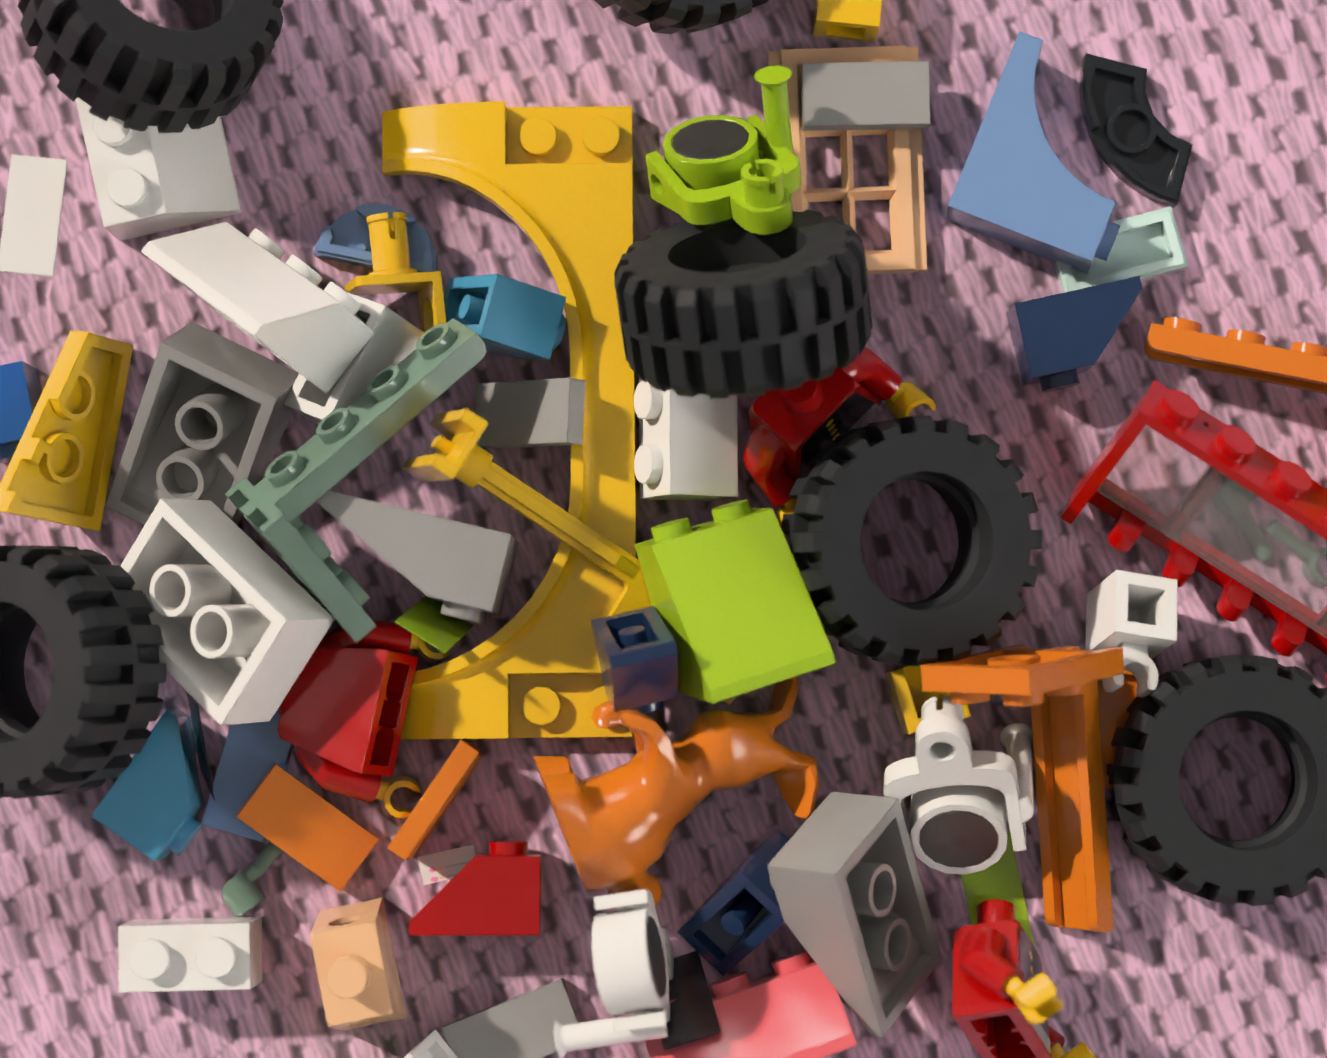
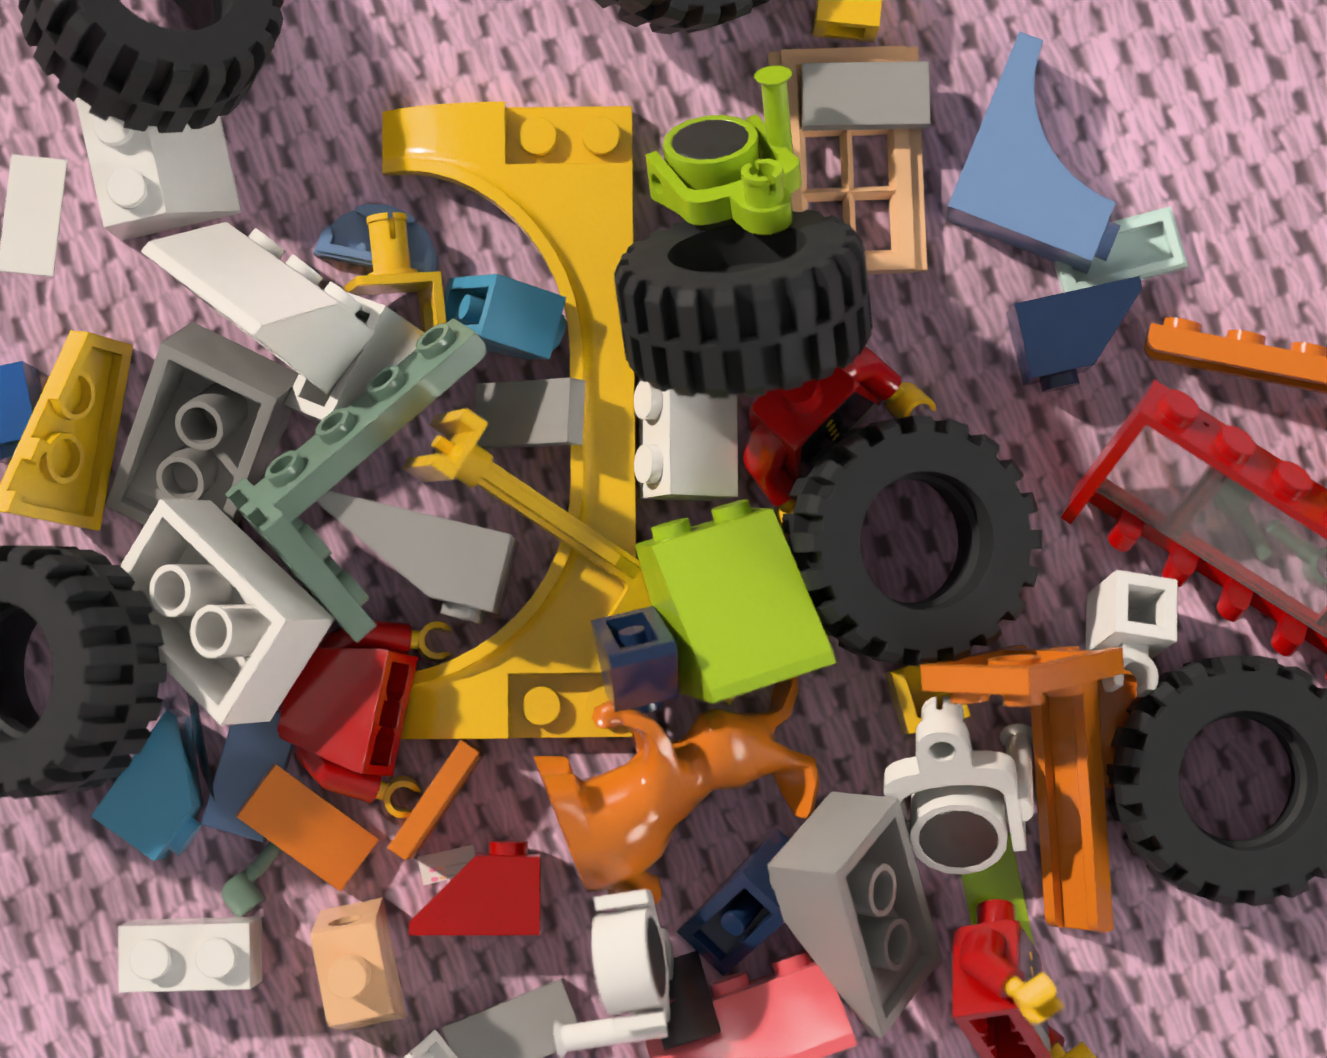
(432, 626): lime sticker -> none
(1128, 132): black tile -> none

